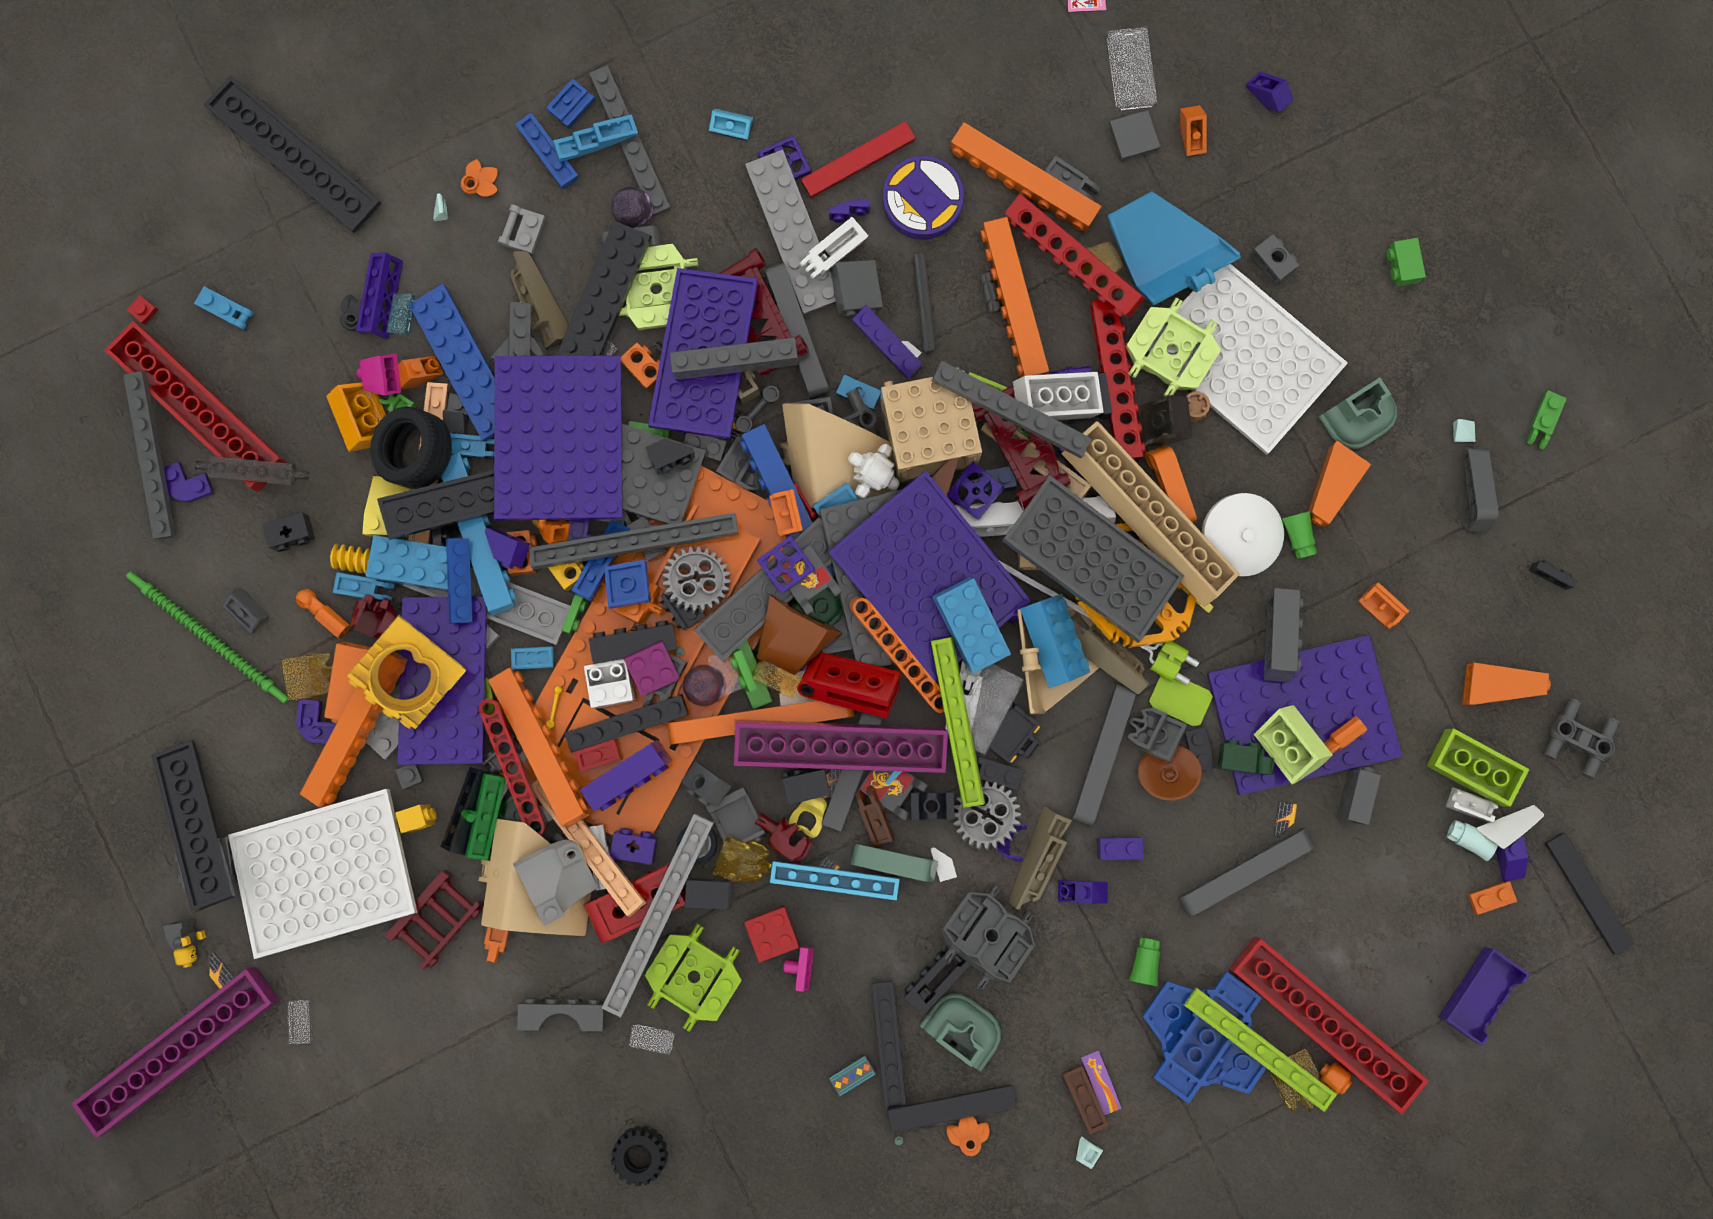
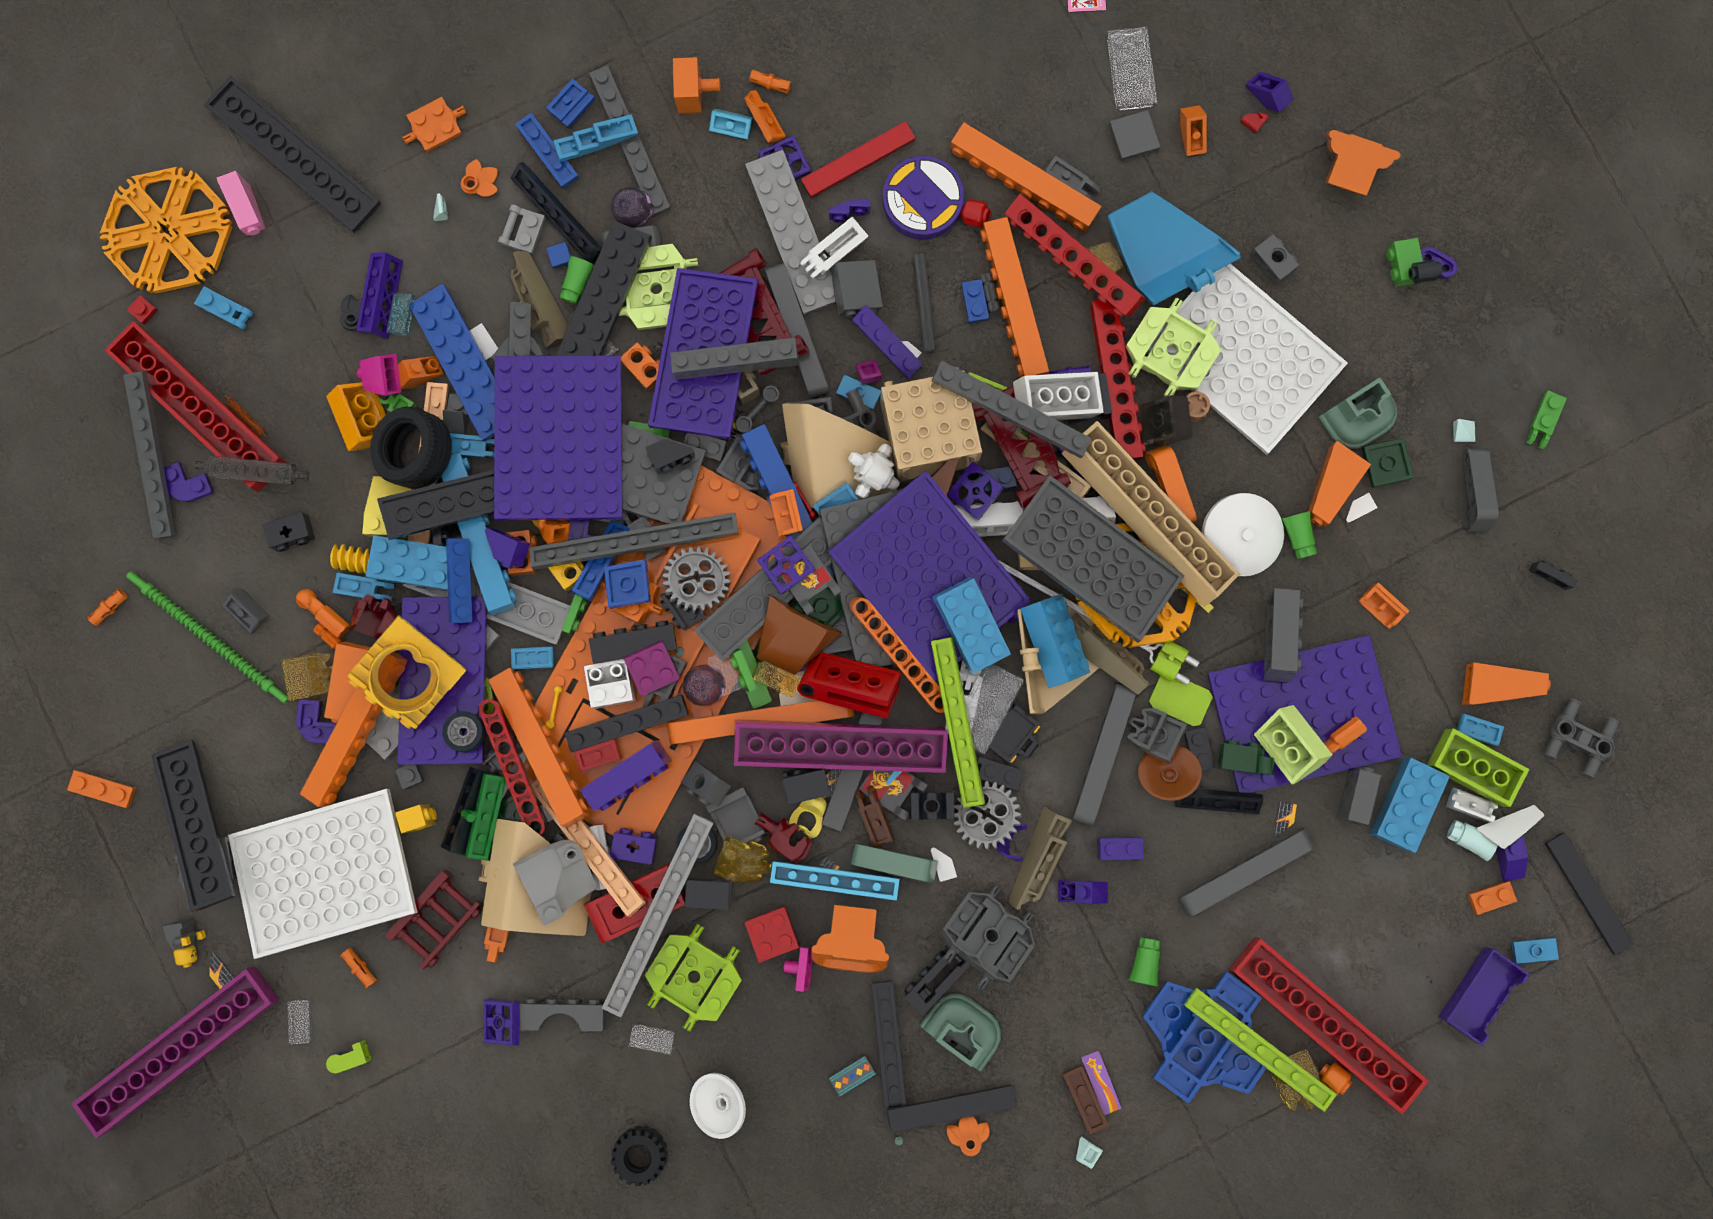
(101, 789): none -> orange plate
(107, 607): none -> orange pin
(147, 234): none -> light orange plate
(241, 202): none -> bright pink slope
(242, 413): none -> orange piece
(326, 635): none -> orange axle
(343, 1061): none -> lime leg
(358, 967): none -> orange pin
(434, 124): none -> orange plate
(453, 735): none -> wheel
(484, 341): none -> white sticker
(512, 1023): none -> dark purple piece
(556, 212): none -> black plate
(558, 255): none -> blue tile
(576, 279): none -> bright green plant
(689, 85): none -> orange brick
(709, 1106): none -> white dish
(764, 117): none -> orange hinge
(770, 81): none -> orange pin
(851, 942): none -> orange piece
(868, 372): none -> magenta plate
(975, 213): none -> red head
(975, 301): none -> blue plate
(1222, 801): none -> black plate
(1254, 121): none -> red tile
(1356, 161): none -> orange piece
(1361, 507): none -> white sticker
(1388, 462): none -> dark green plate
(1409, 805): none -> dark azure brick
(1425, 271): none -> black brick
(1446, 261): none -> dark purple plate
(1480, 729): none -> dark azure plate
(1534, 950): none -> dark azure plate

